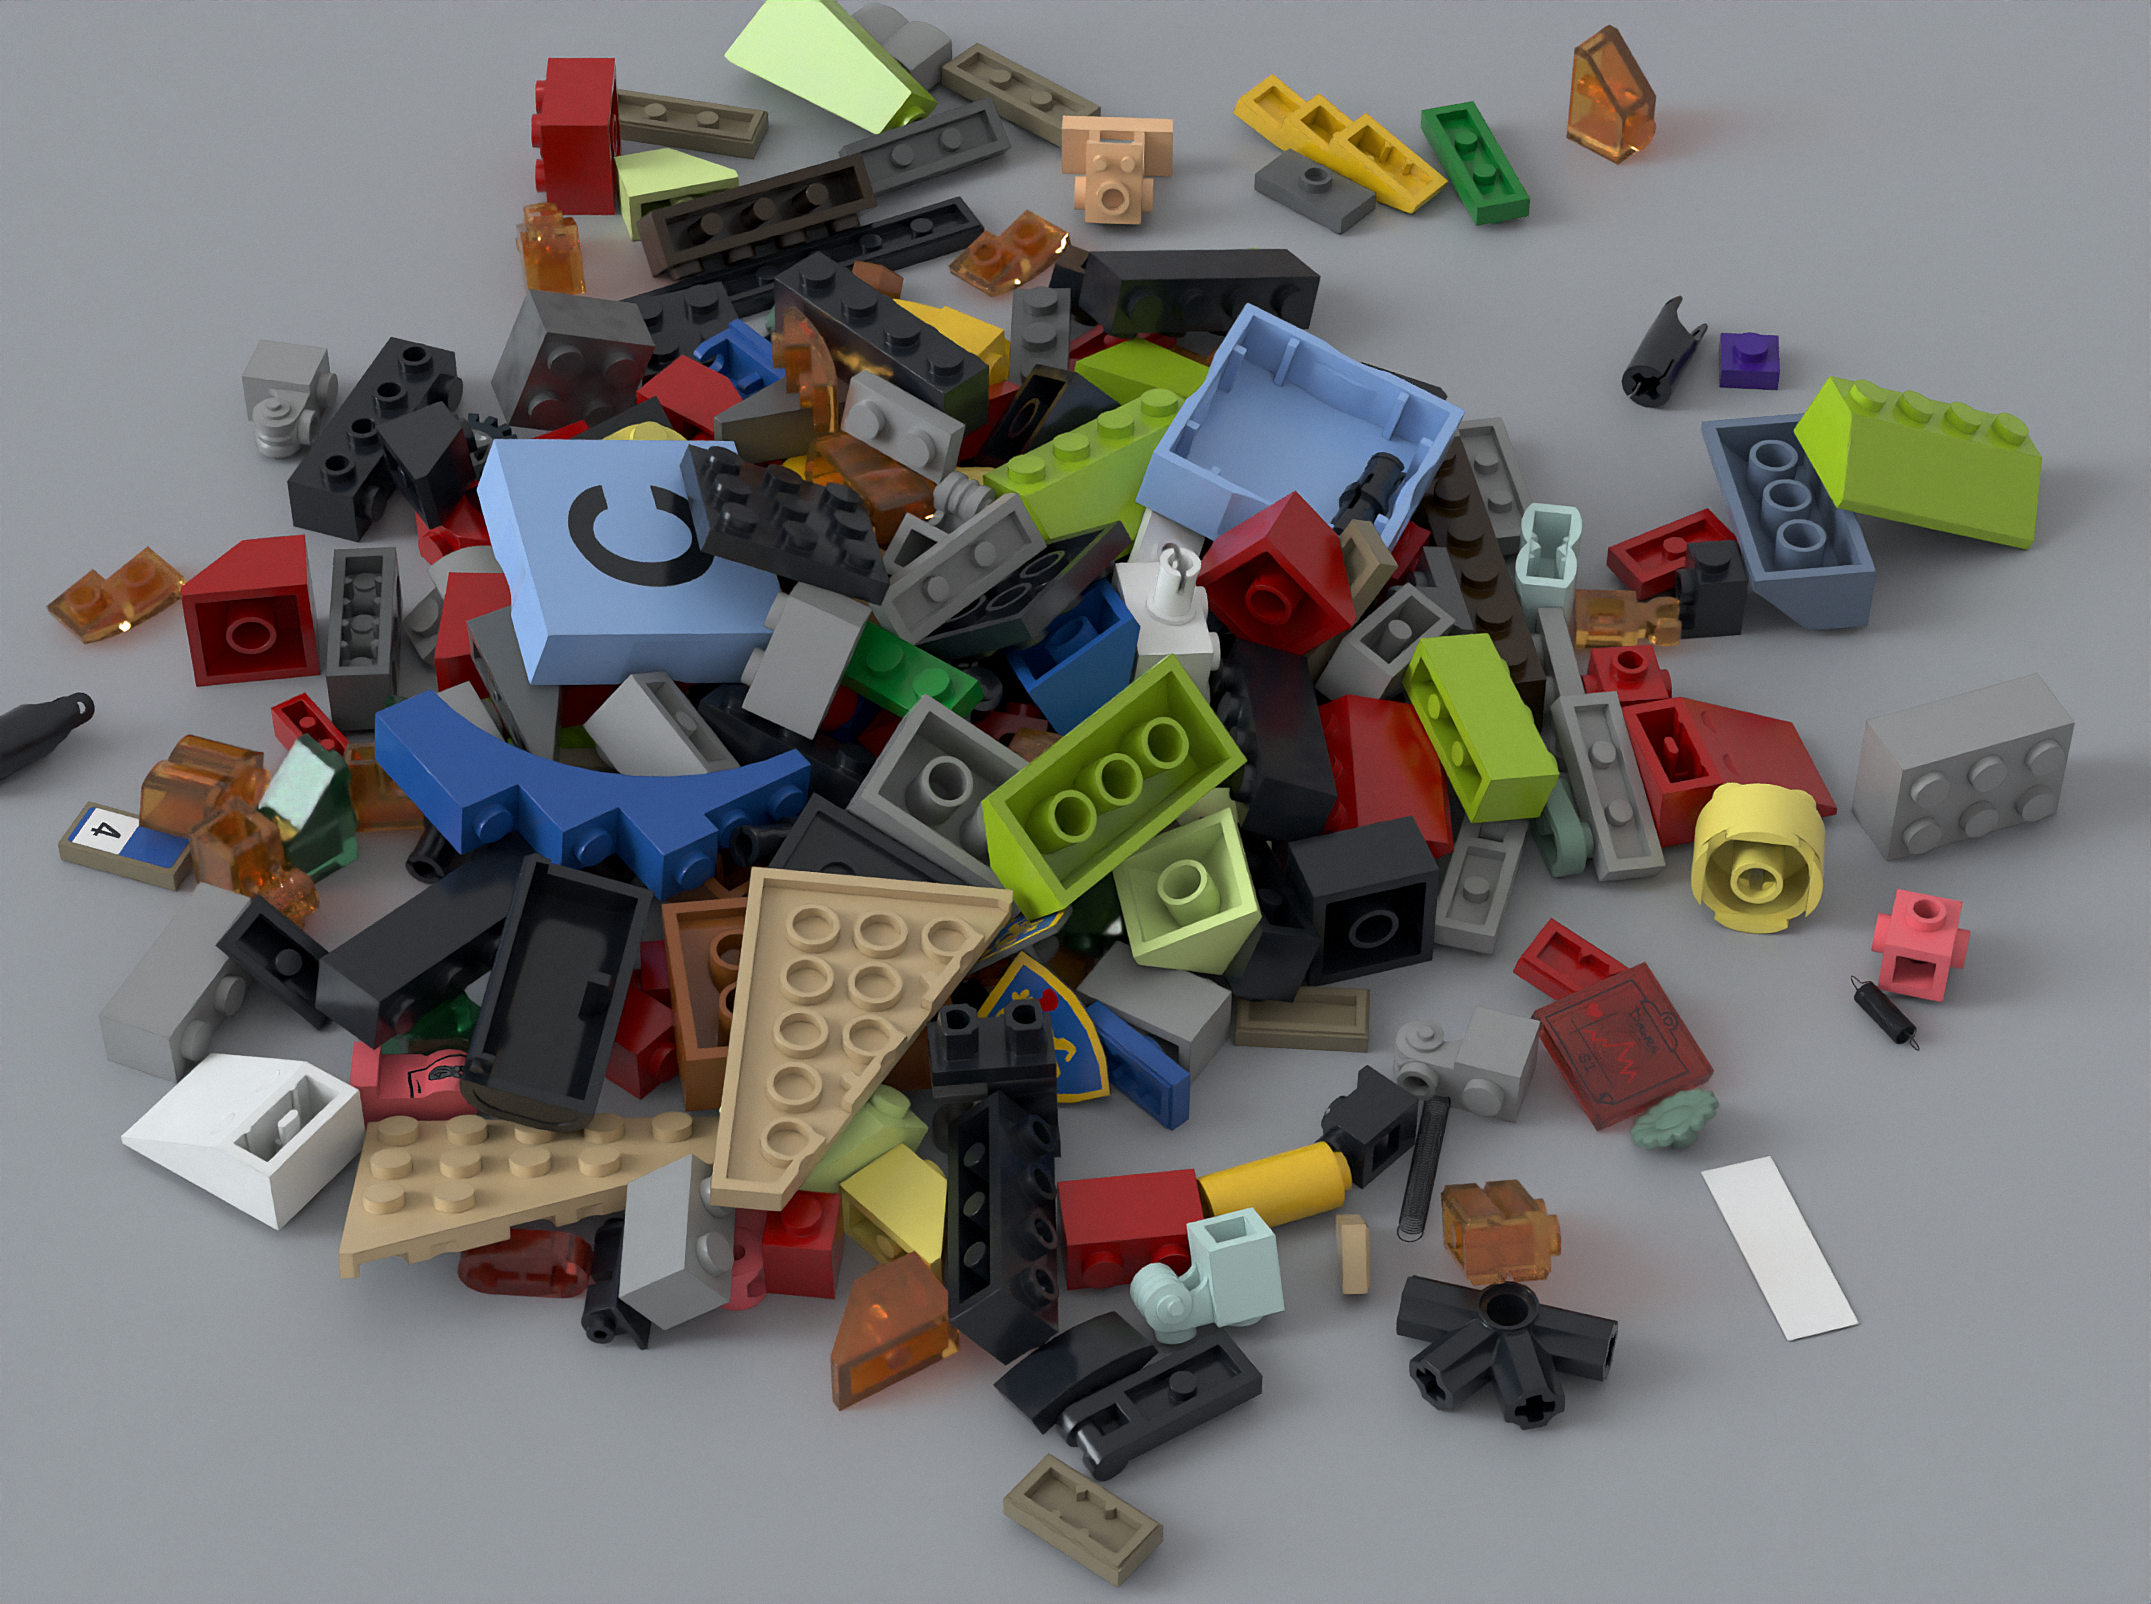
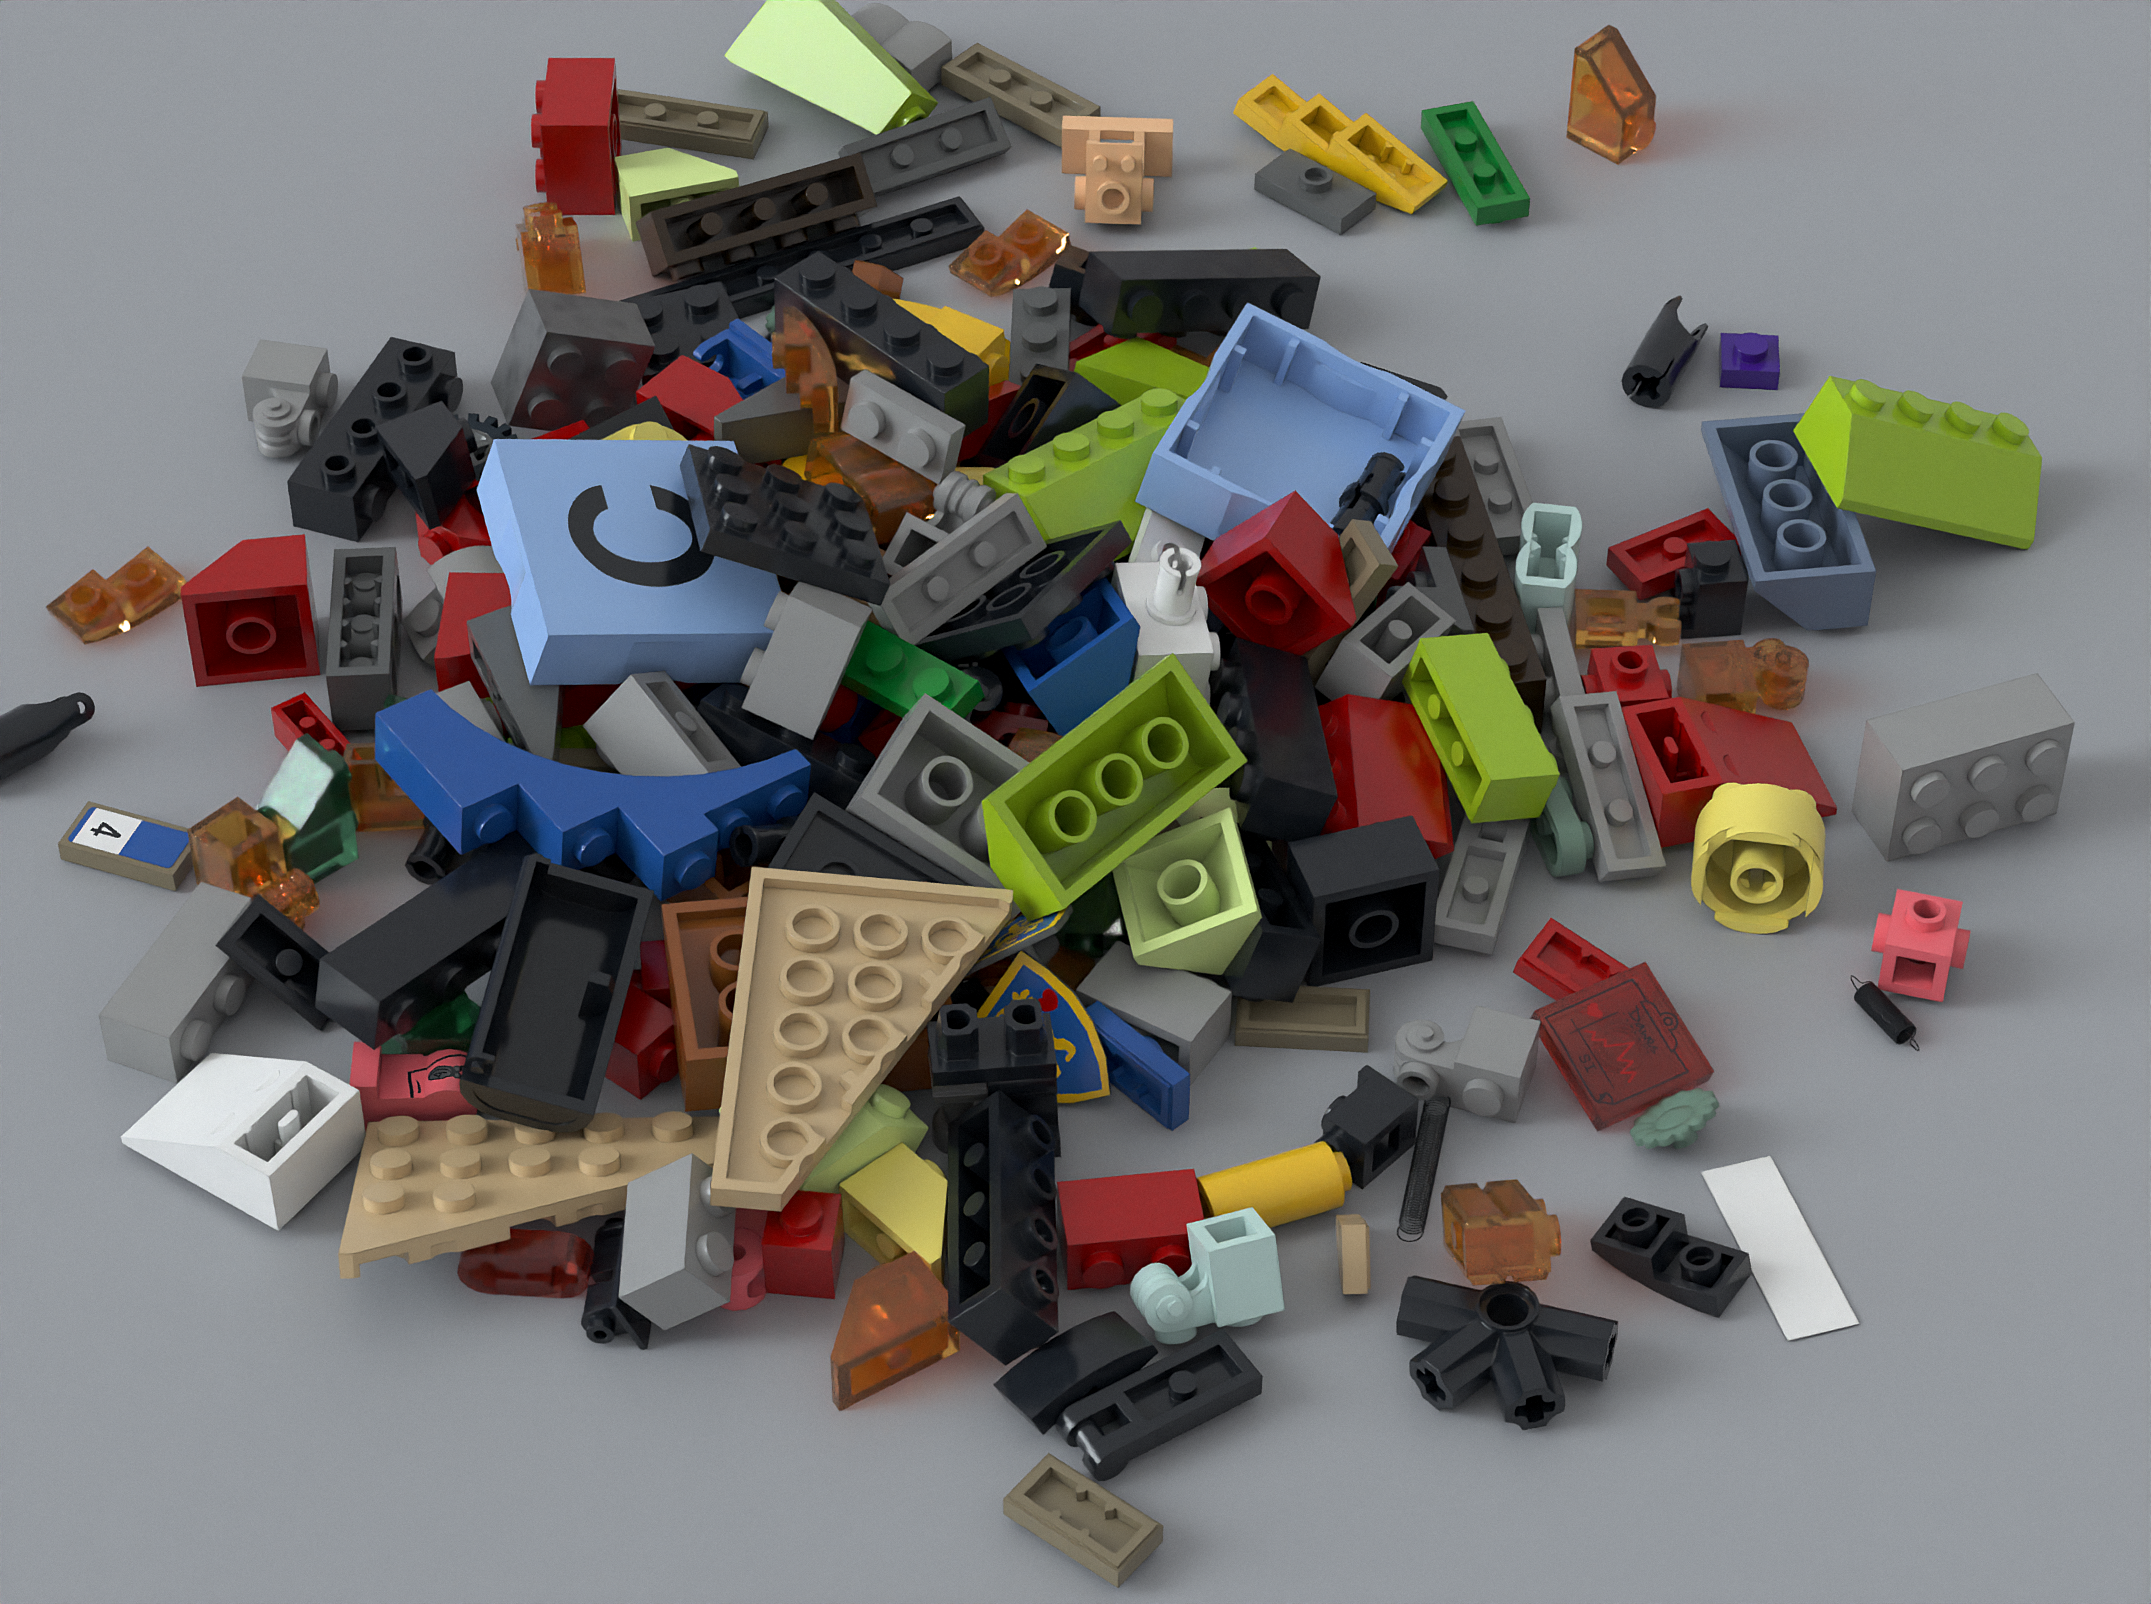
(198, 781): clear orange brick -> none
(1659, 1253): none -> black slope
(1737, 675): none -> clear orange brick

